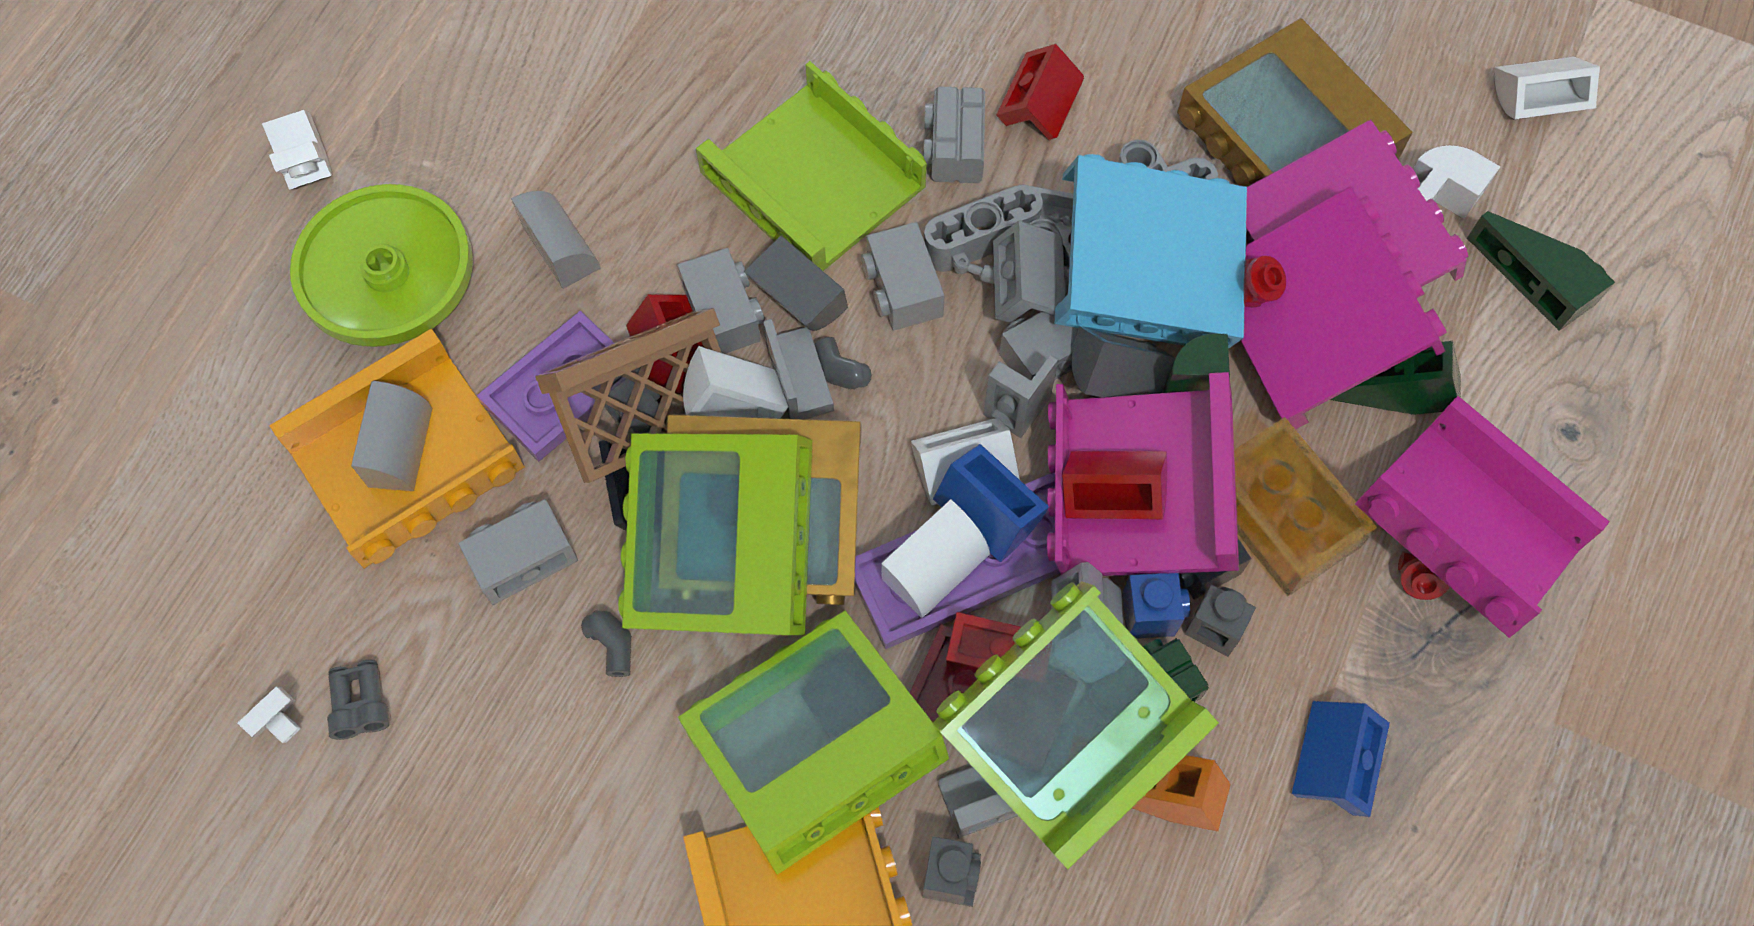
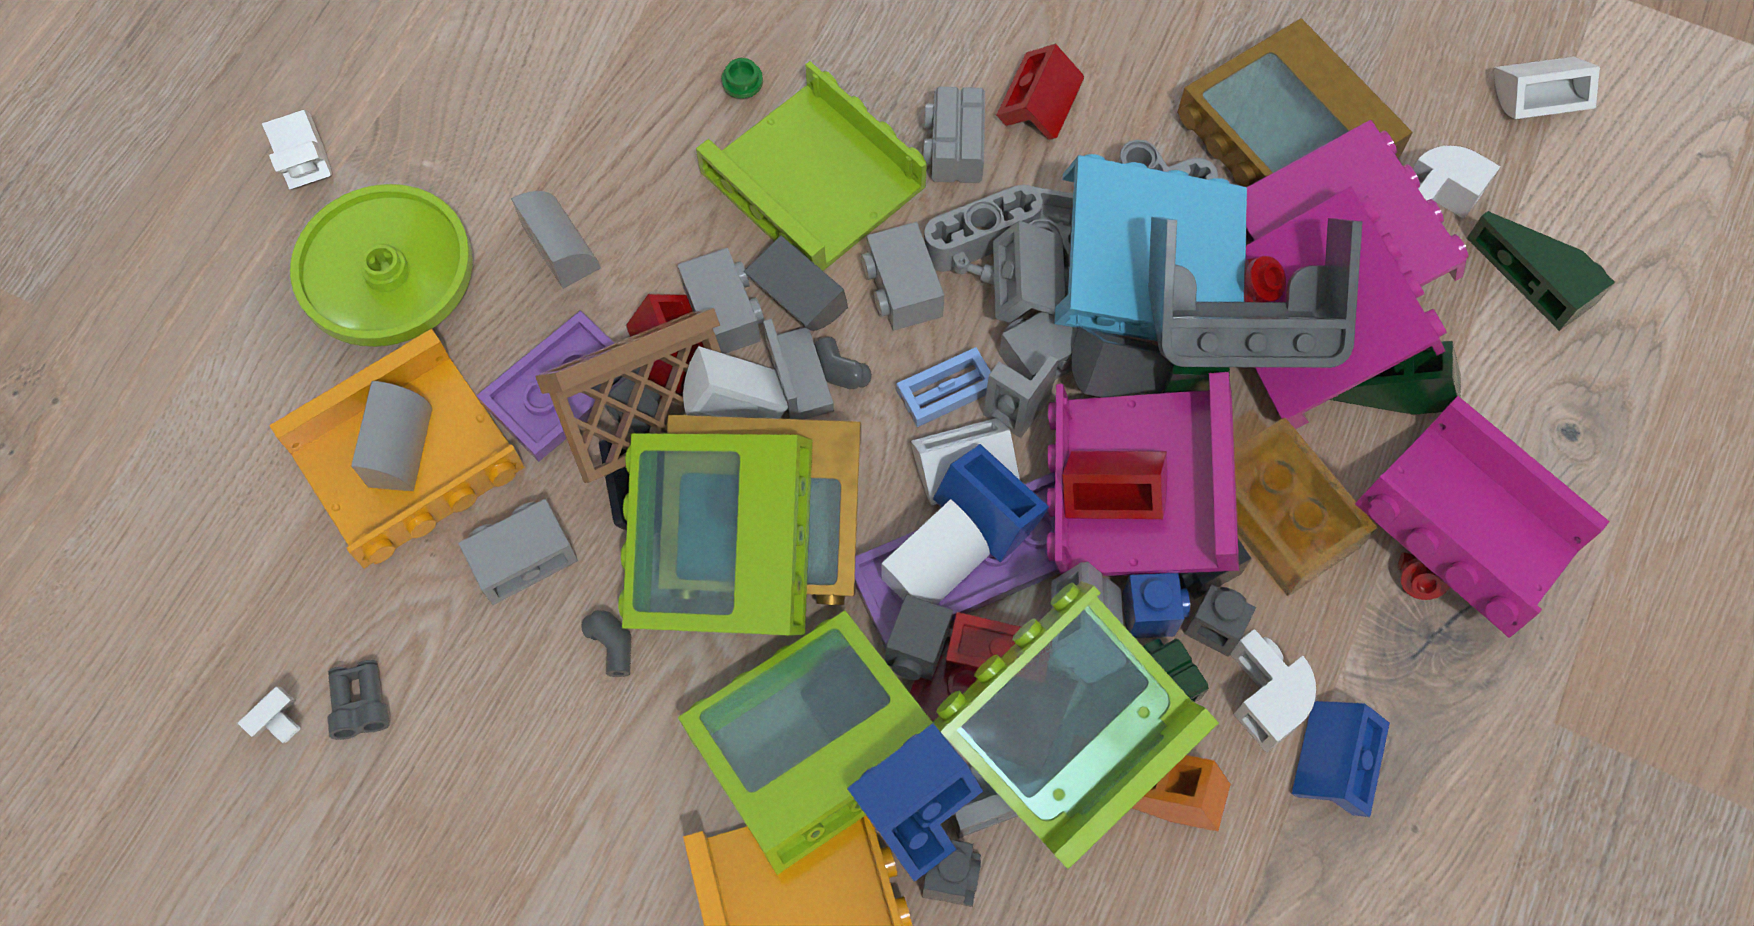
(742, 78): none -> green plate
(913, 795): none -> blue brick
(918, 638): none -> dark grey brick
(938, 372): none -> light blue tile
(1284, 692): none -> white brick
(1306, 331): none -> dark grey windscreen

